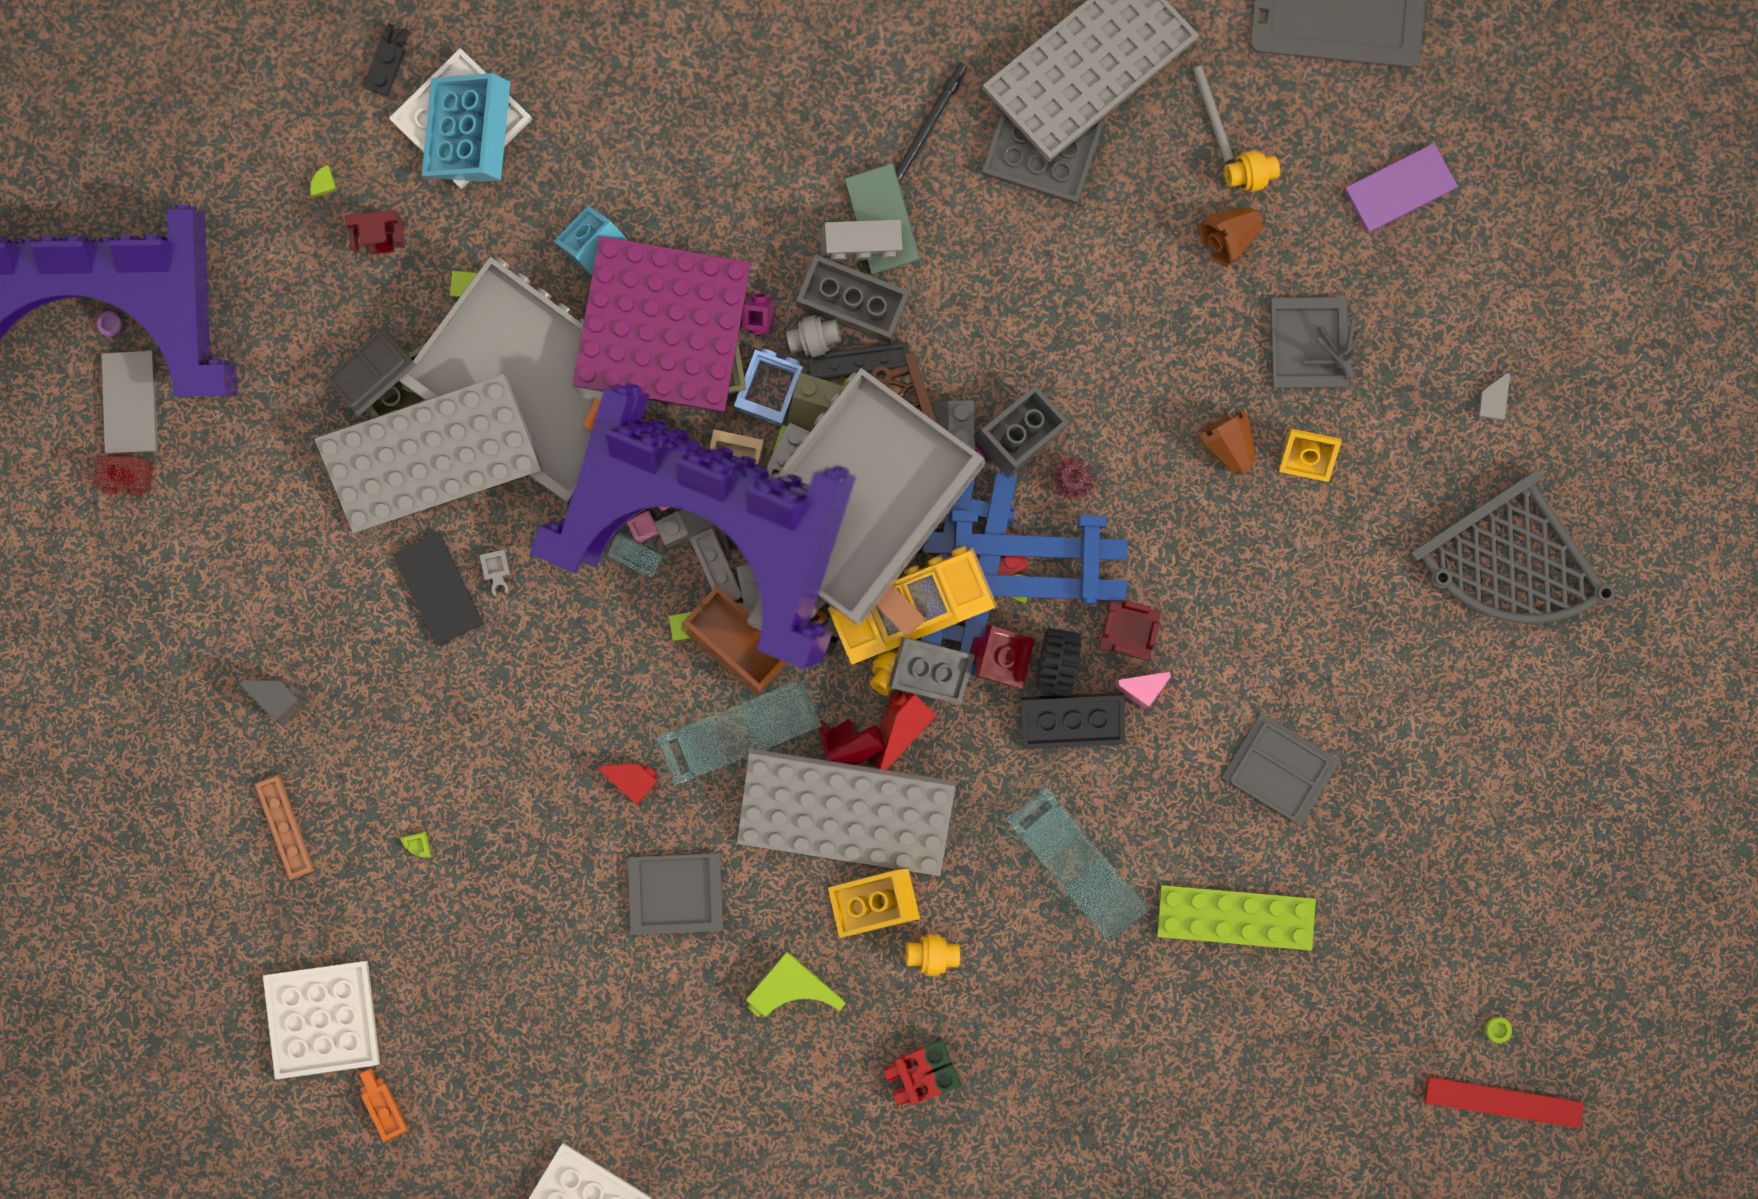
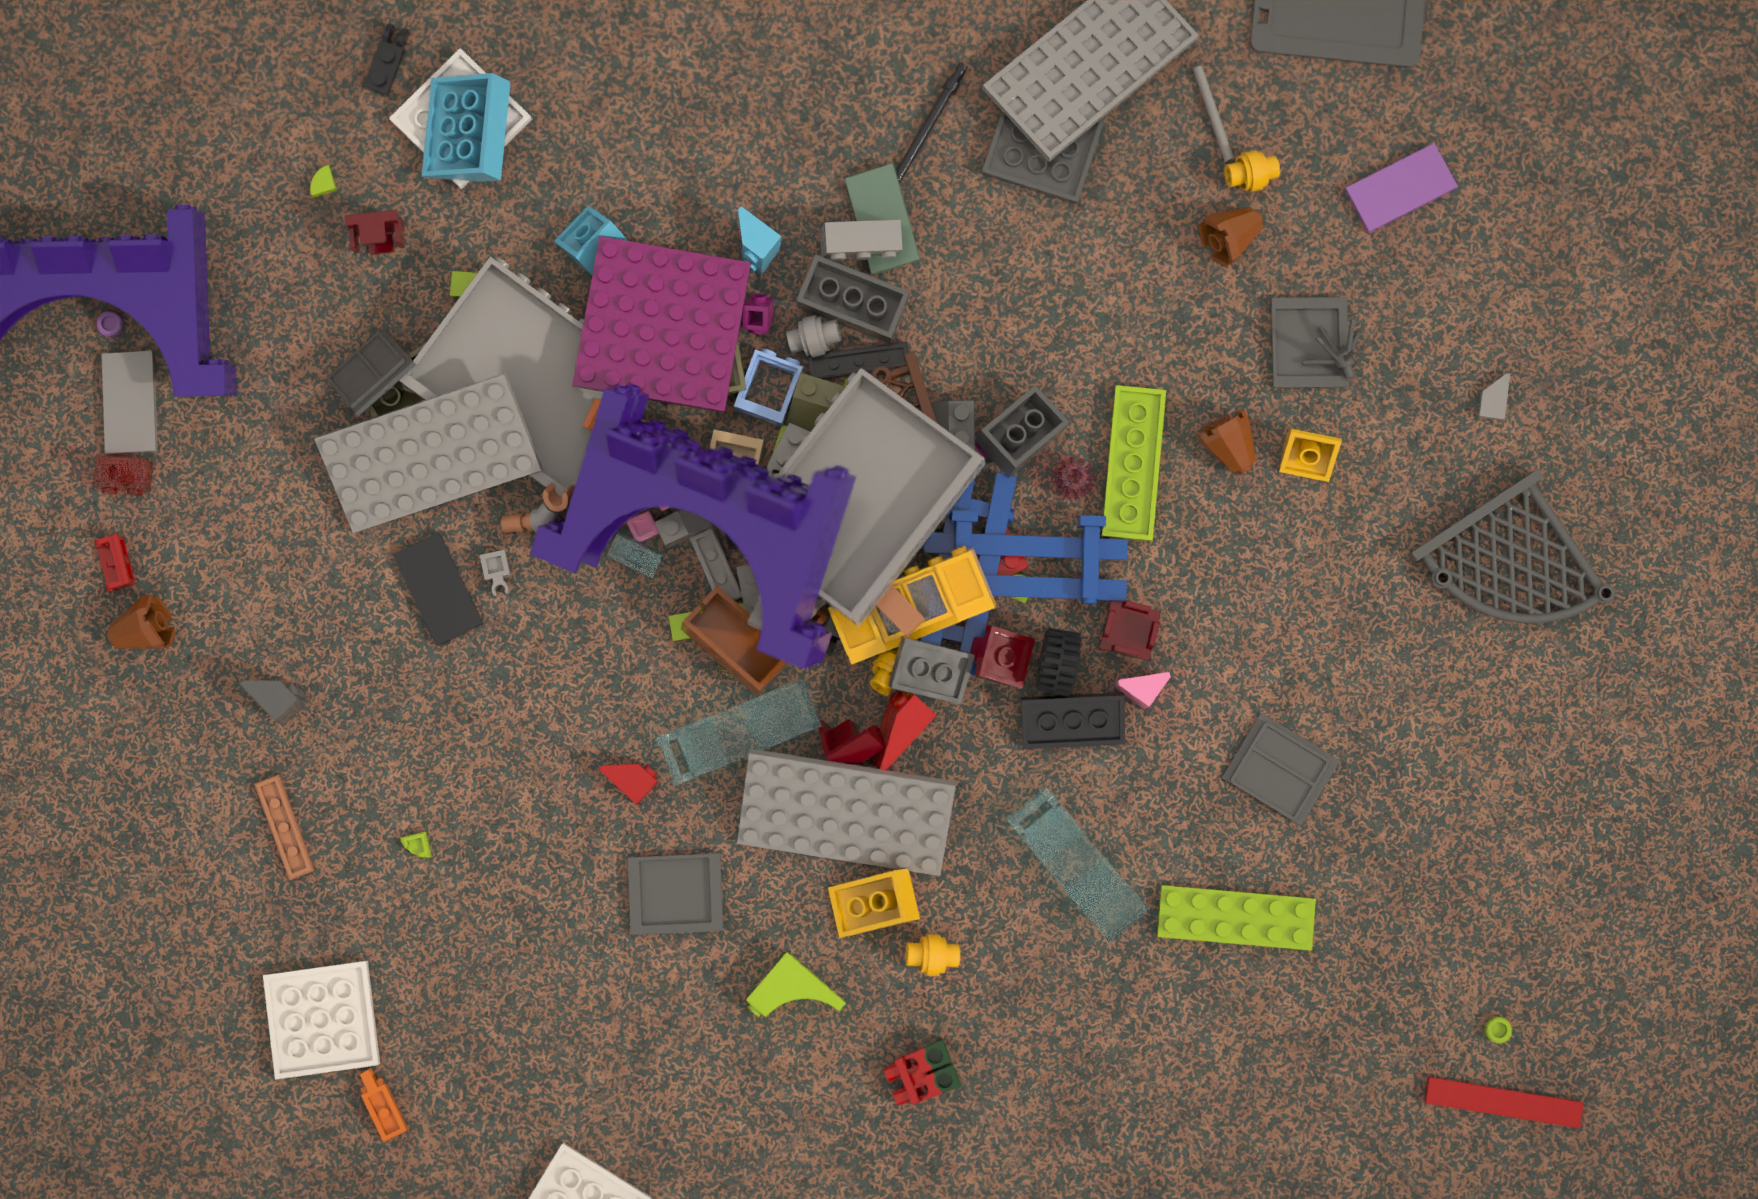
(115, 562): none -> red hinge
(143, 626): none -> dark orange cone
(545, 513): none -> nougat piece
(756, 241): none -> medium azure slope
(1133, 463): none -> lime plate

